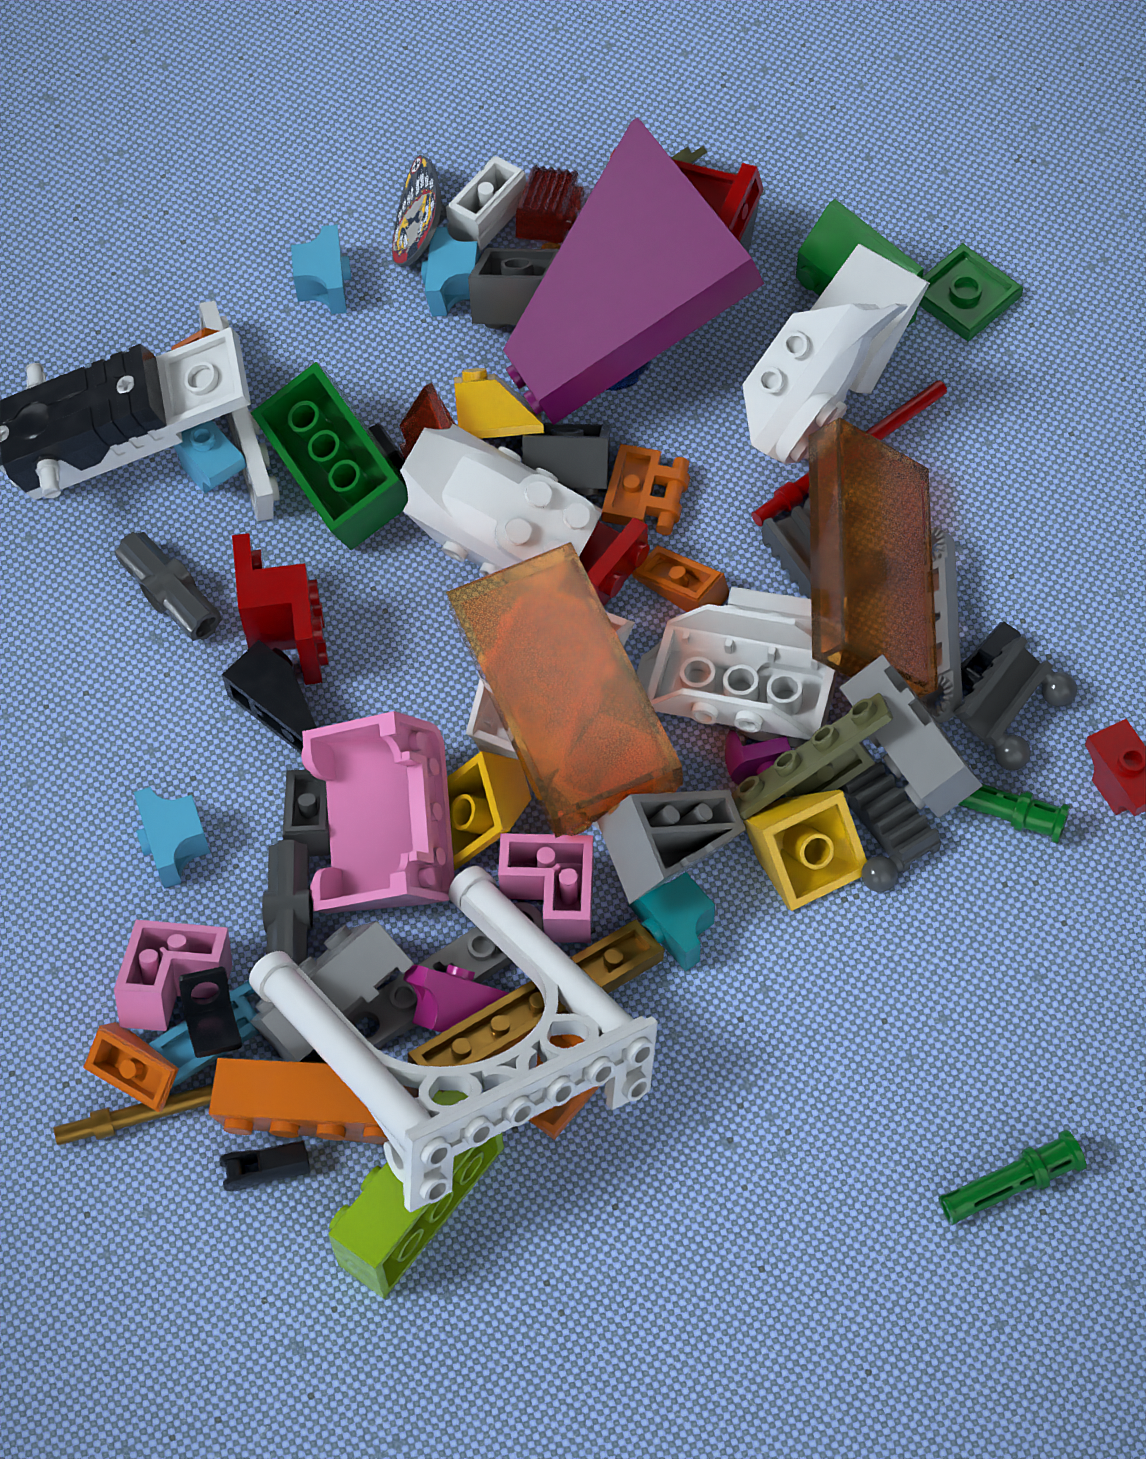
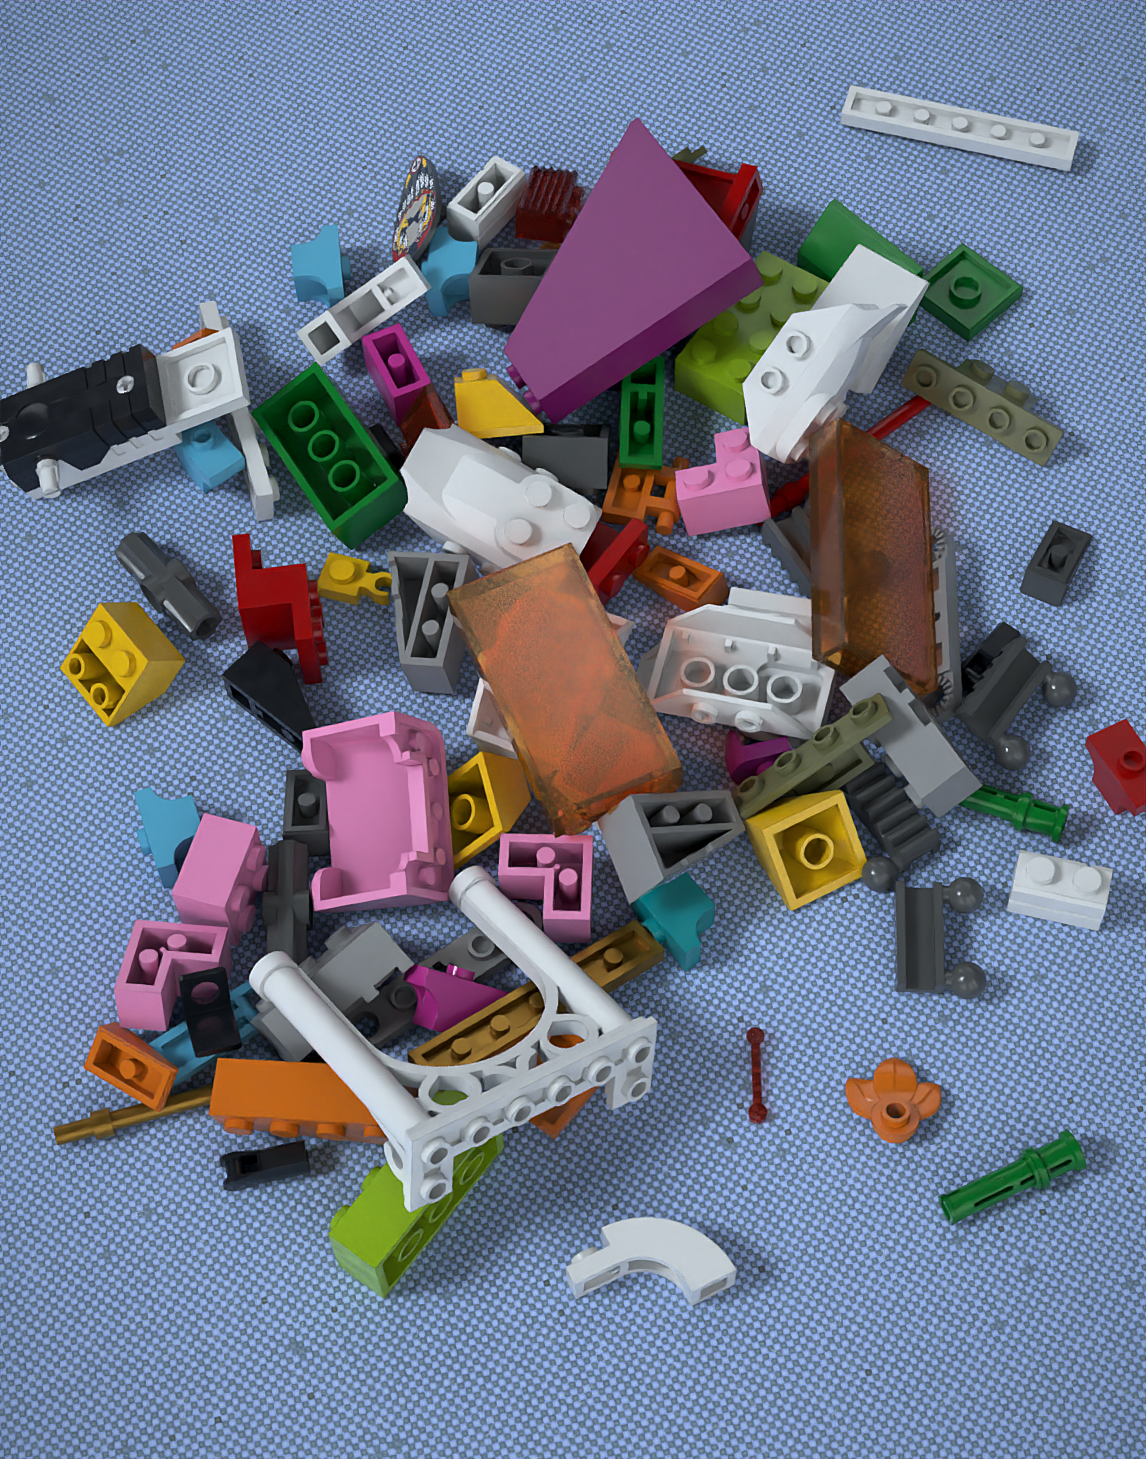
(121, 661): none -> yellow slope
(222, 876): none -> bright pink brick
(350, 578): none -> yellow plate
(363, 310): none -> white arch
(394, 369): none -> dark pink brick
(425, 630): none -> light grey wedge
(642, 416): none -> green slope
(654, 1247): none -> white arch
(728, 491): none -> bright pink brick
(734, 341): none -> lime brick
(757, 1112): none -> clear red hinge
(893, 1093): none -> orange plate
(921, 938): none -> dark grey gear
(960, 128): none -> white plate
(985, 403): none -> olive bracket
(1055, 563): none -> dark grey slope
(1059, 890): none -> white brick

